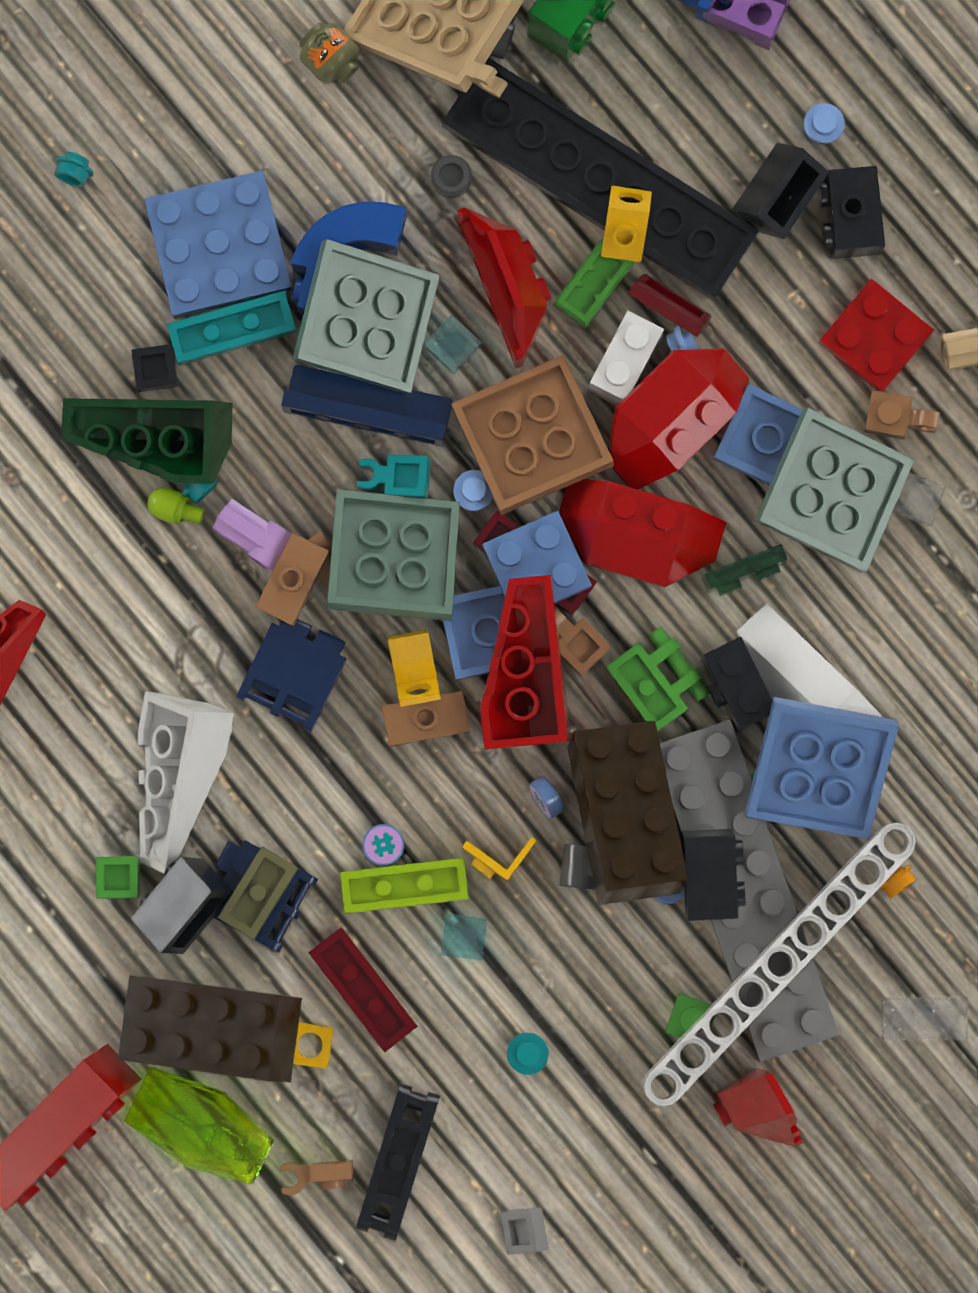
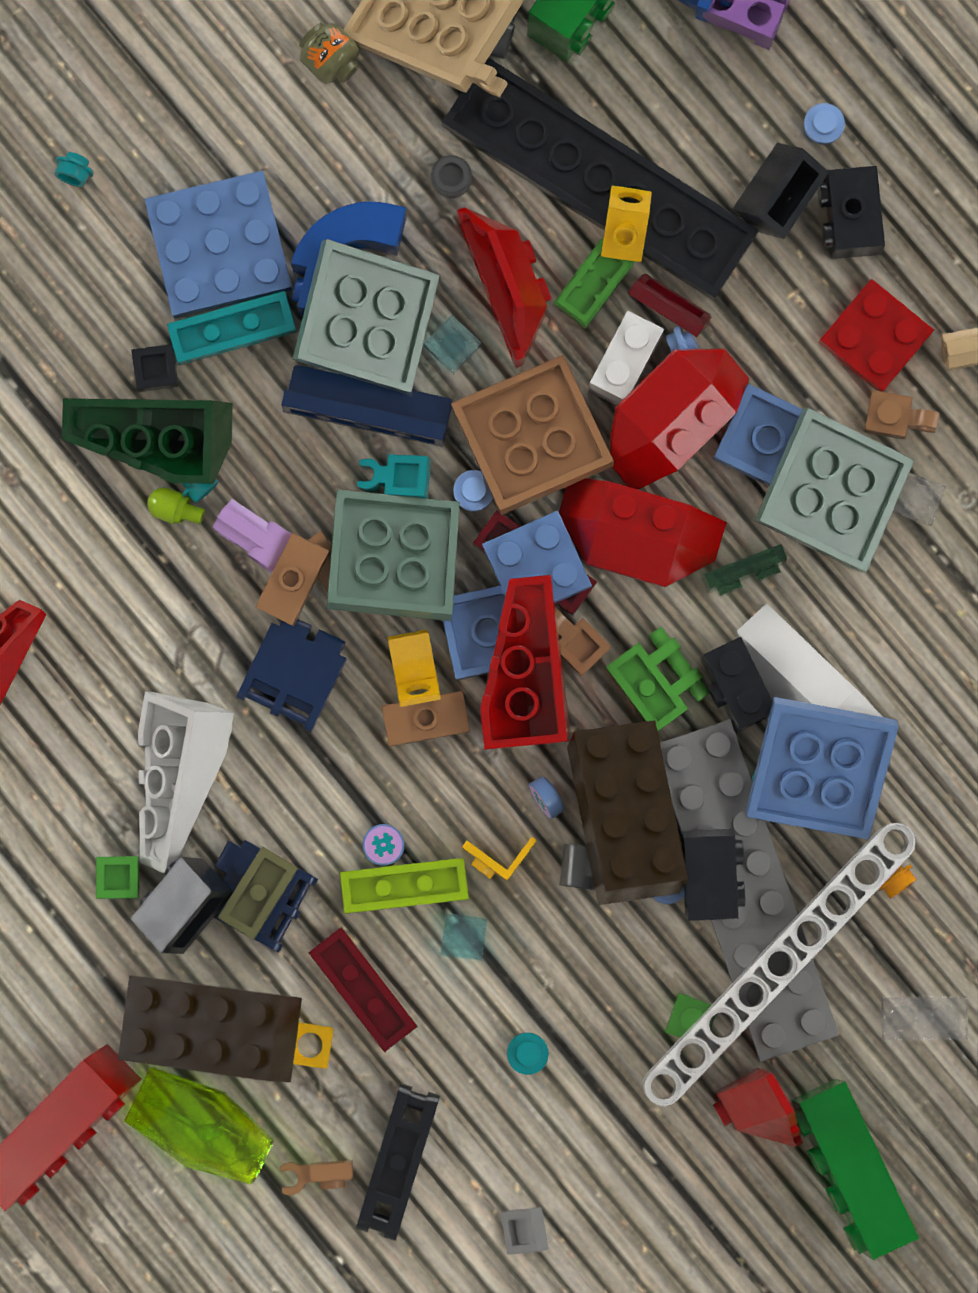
(854, 1169): none -> green brick

